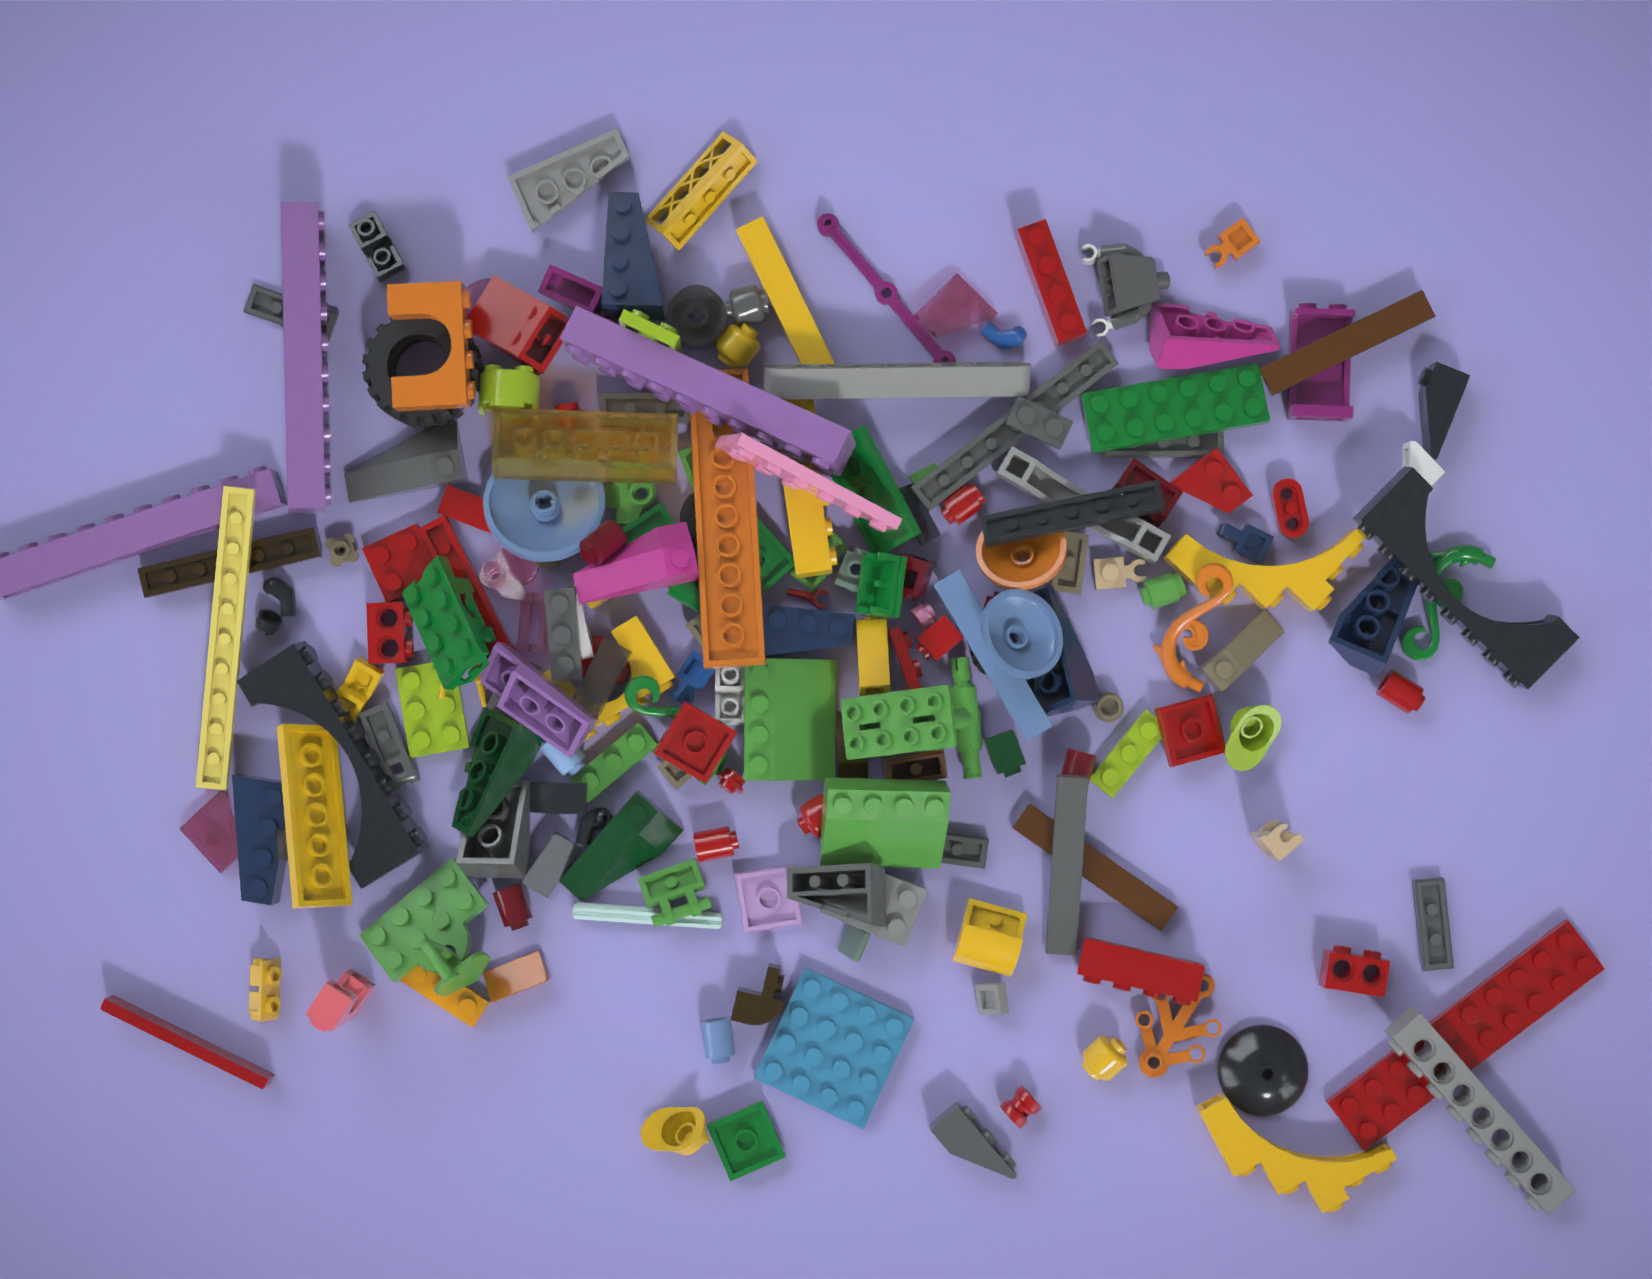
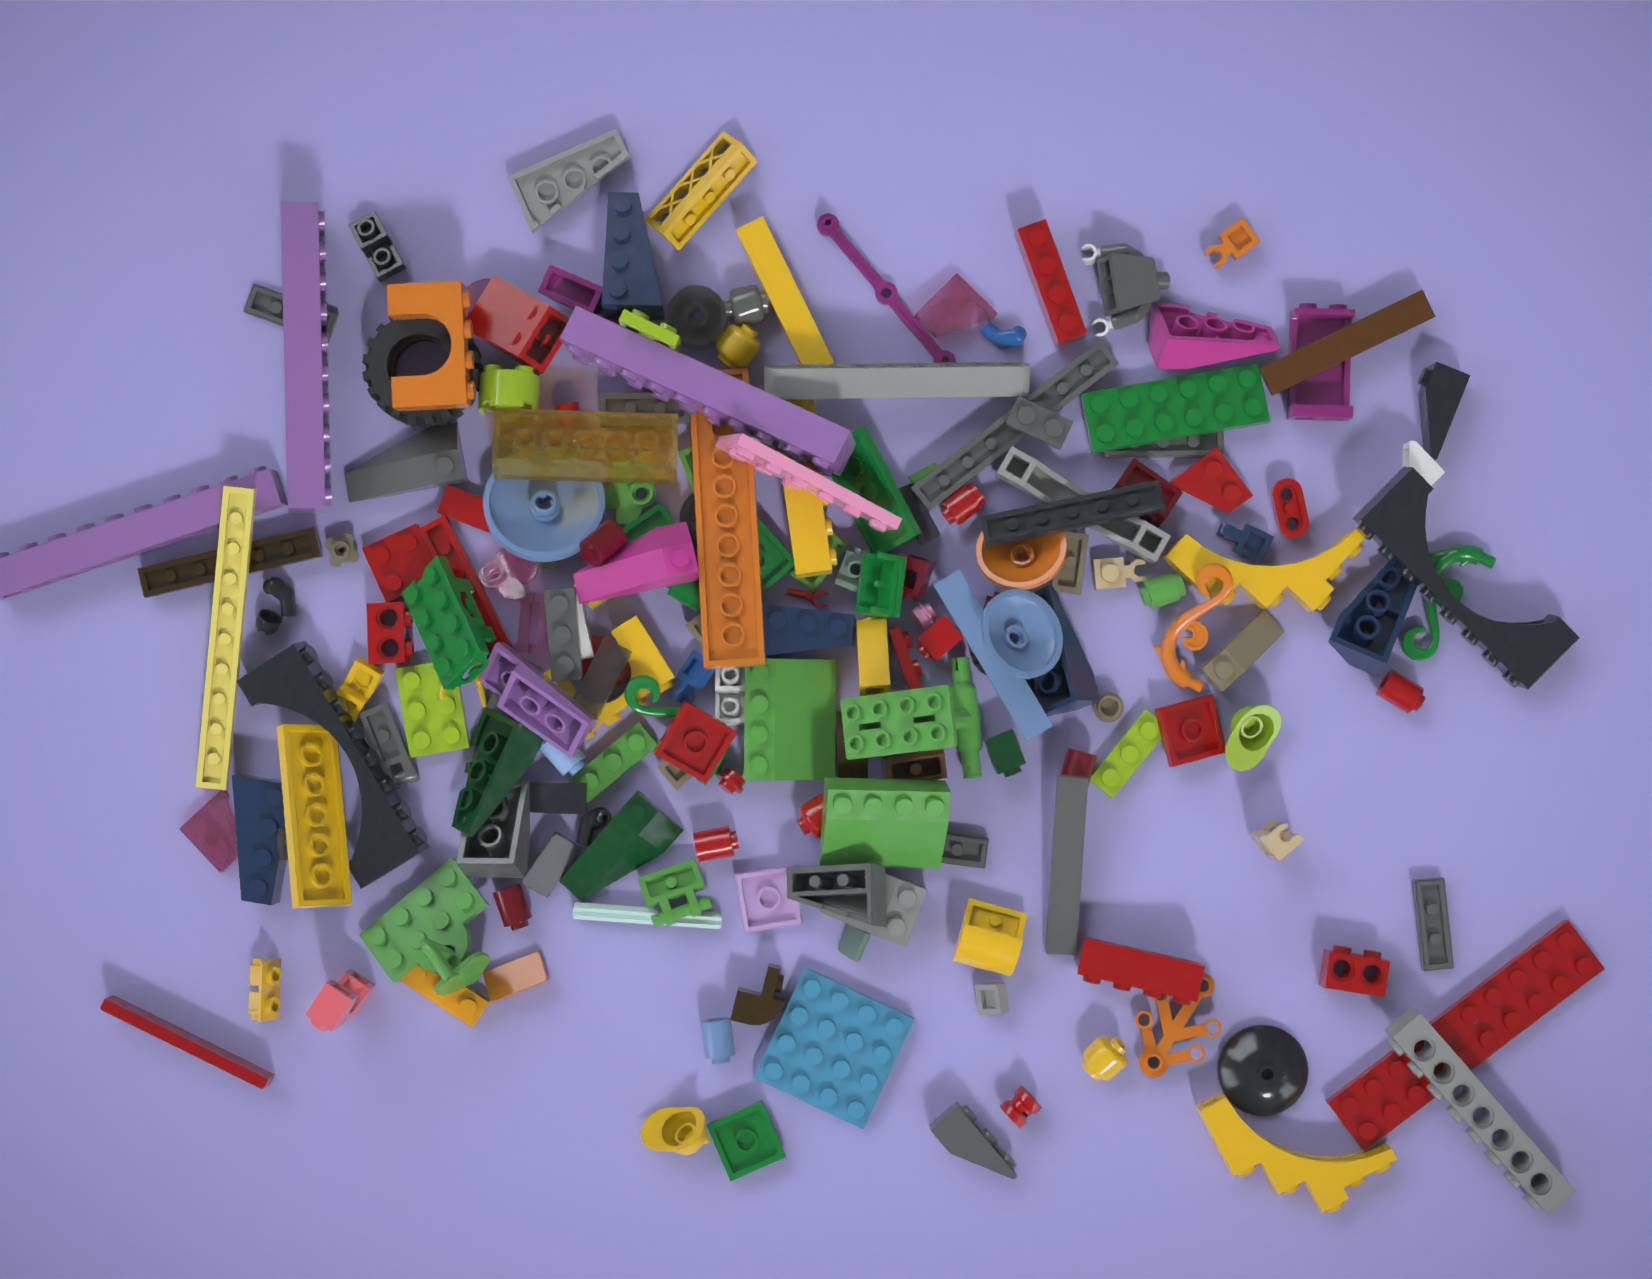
(1101, 871): reddish brown tile -> none

